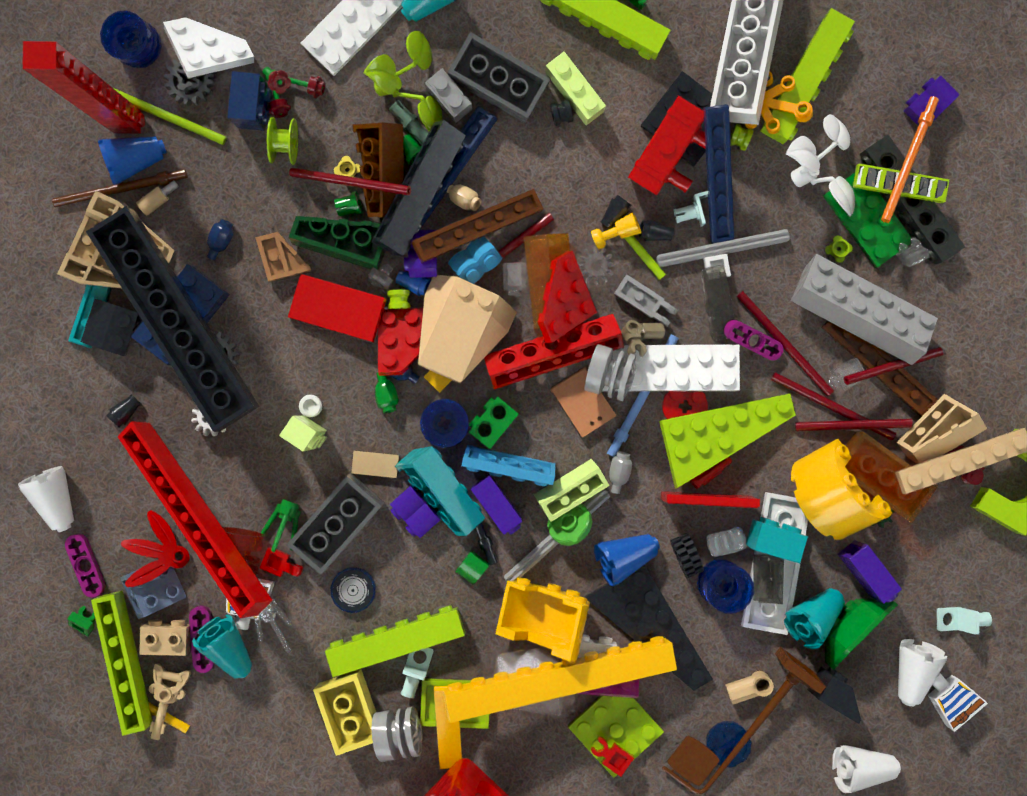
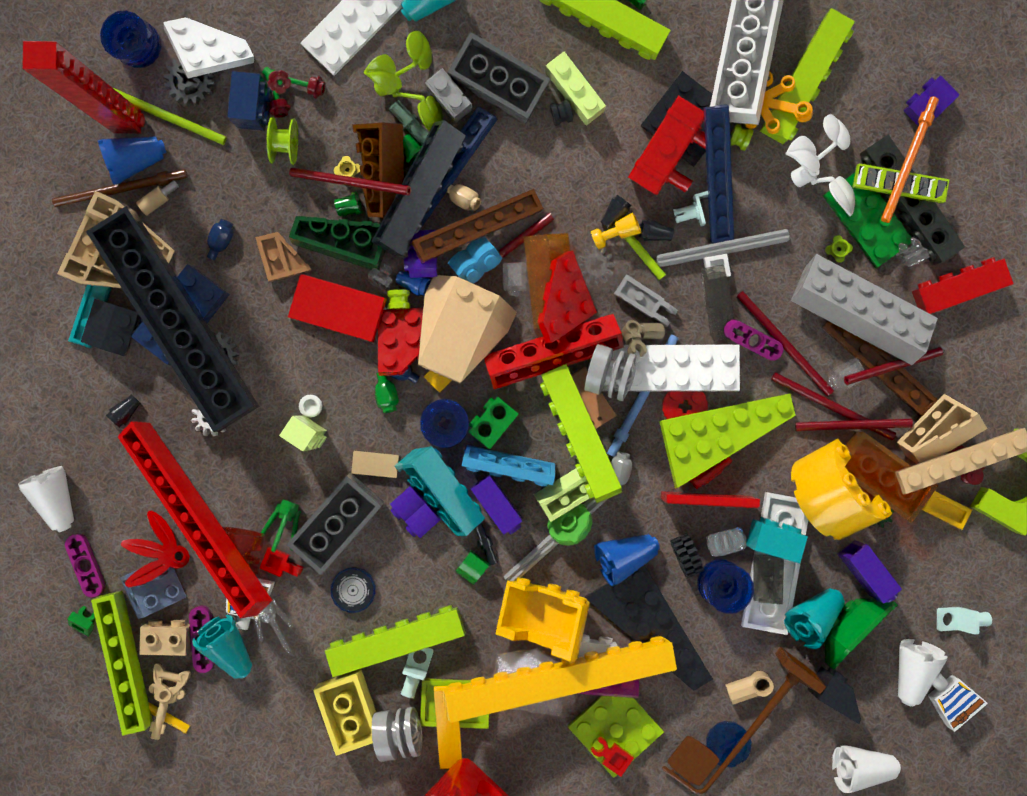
(581, 433): none -> lime brick
(947, 510): none -> yellow tile
(962, 287): none -> red brick

